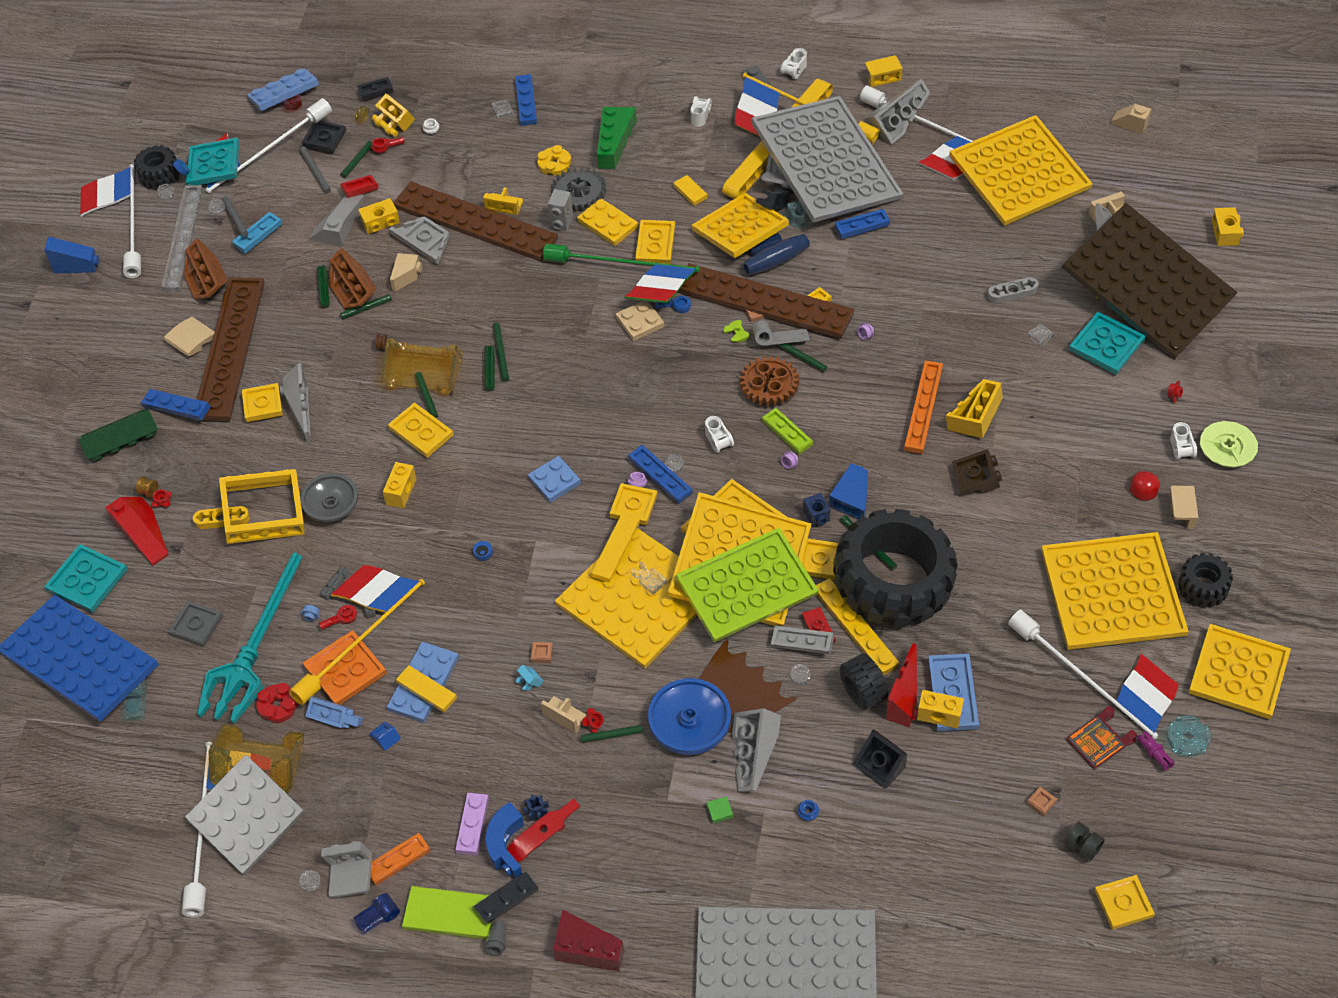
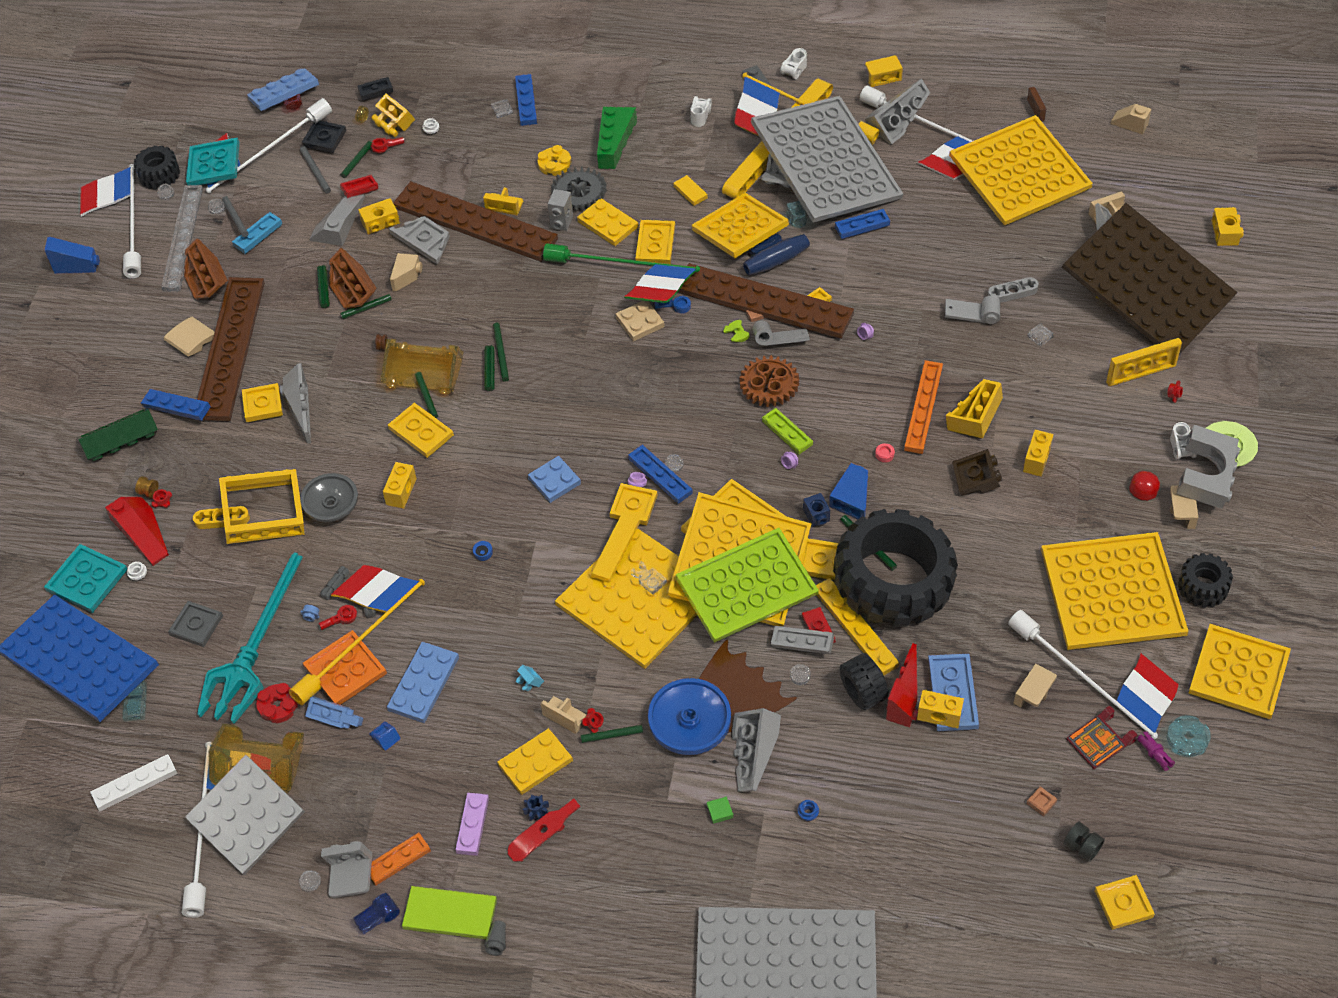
(133, 568): none -> white plate
(133, 782): none -> white plate
(181, 167): blue tile -> none
(426, 688): yellow tile -> none
(500, 829): blue arch -> none
(505, 898): black plate -> none
(535, 761): none -> yellow plate
(541, 652): nougat tile -> none
(586, 944): dark red wedge -> none
(717, 434): white piece -> none
(775, 199): black hinge -> none
(806, 358): dark green bar -> none
(881, 759): black slope -> none
(885, 452): none -> coral tile
(985, 312): none -> light grey door
(1035, 686): none -> tan panel
(1036, 103): none -> reddish brown tile
(1038, 453): none -> yellow brick
(1107, 343): teal plate -> none
(1143, 362): none -> yellow tile
(1220, 450): none -> light grey arch

